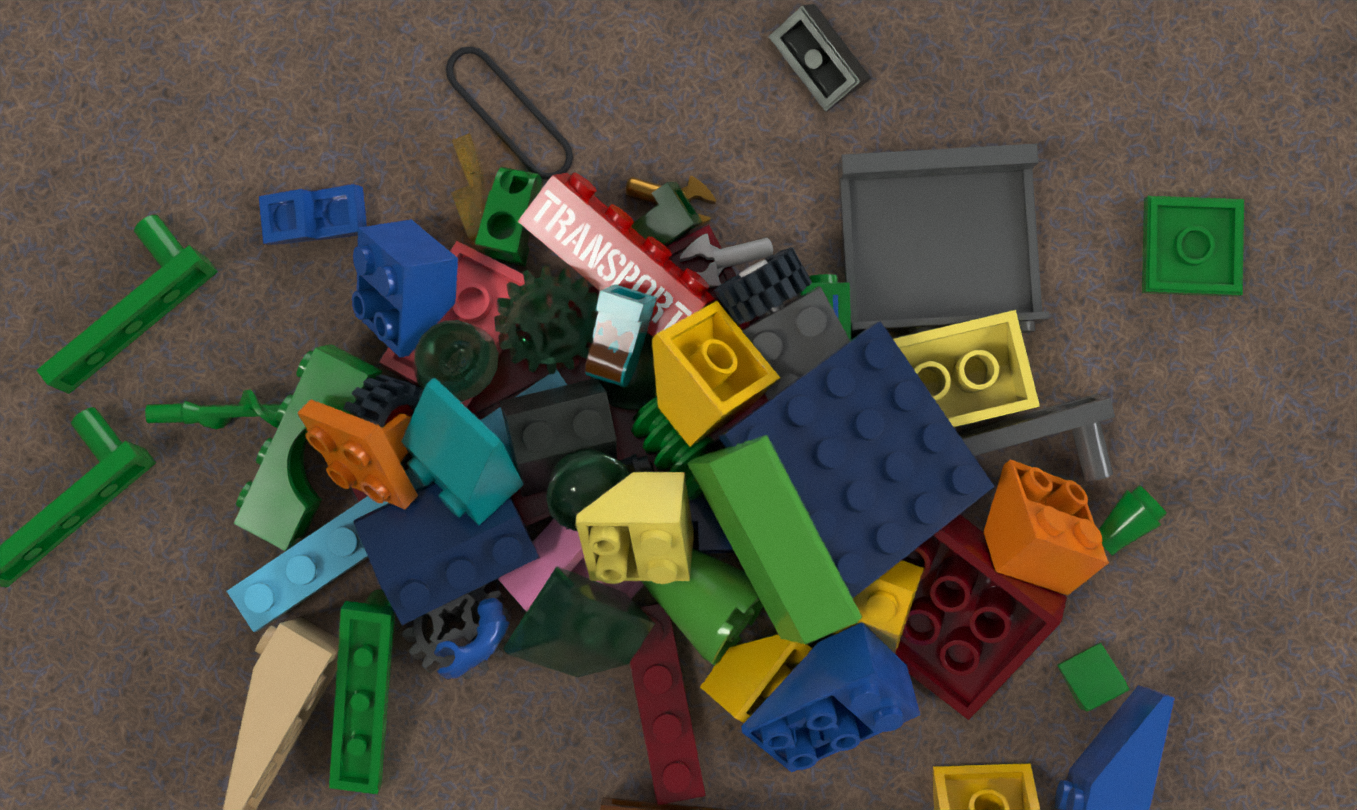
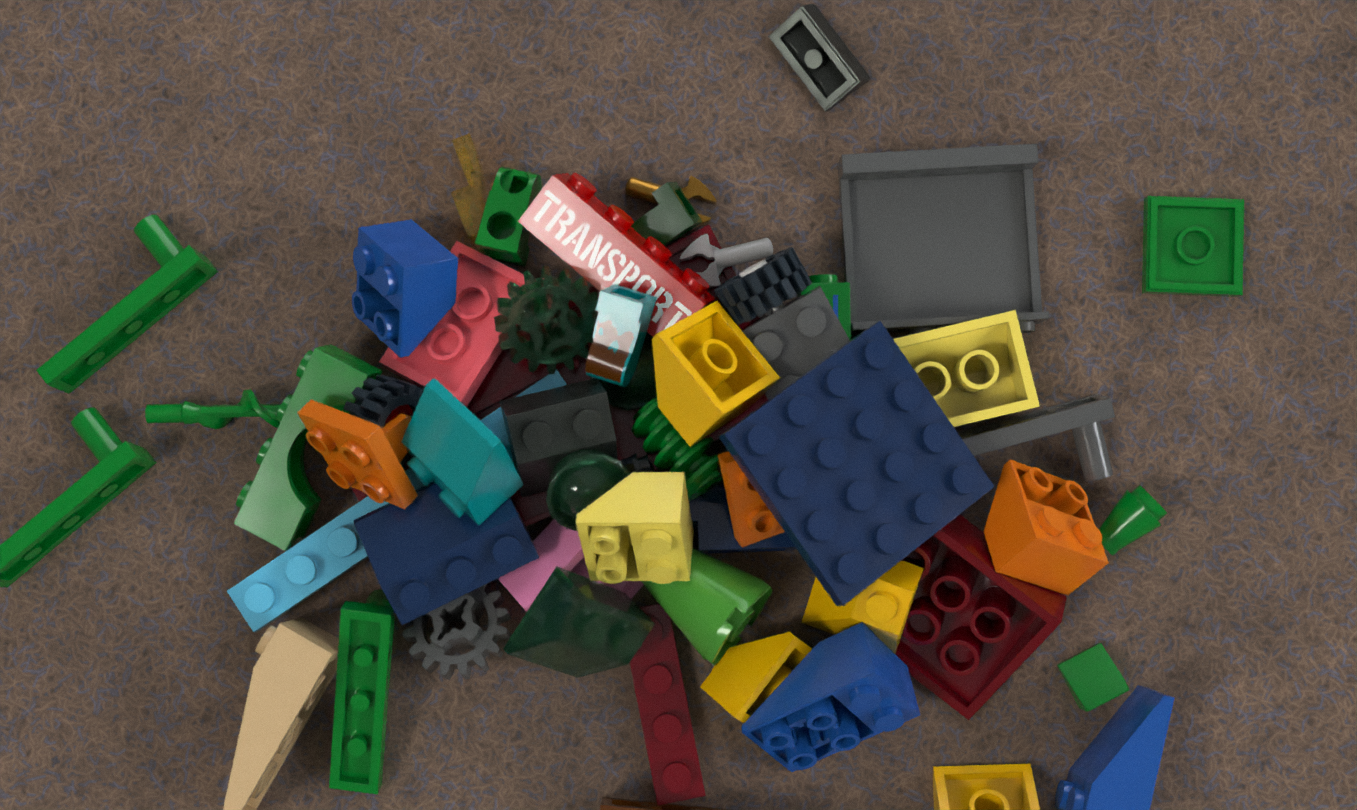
(312, 215): blue slope -> none
(457, 357): clear green hat -> none
(489, 635): blue piece -> none
(513, 147): black piece -> none
(775, 540): bright green slope -> none

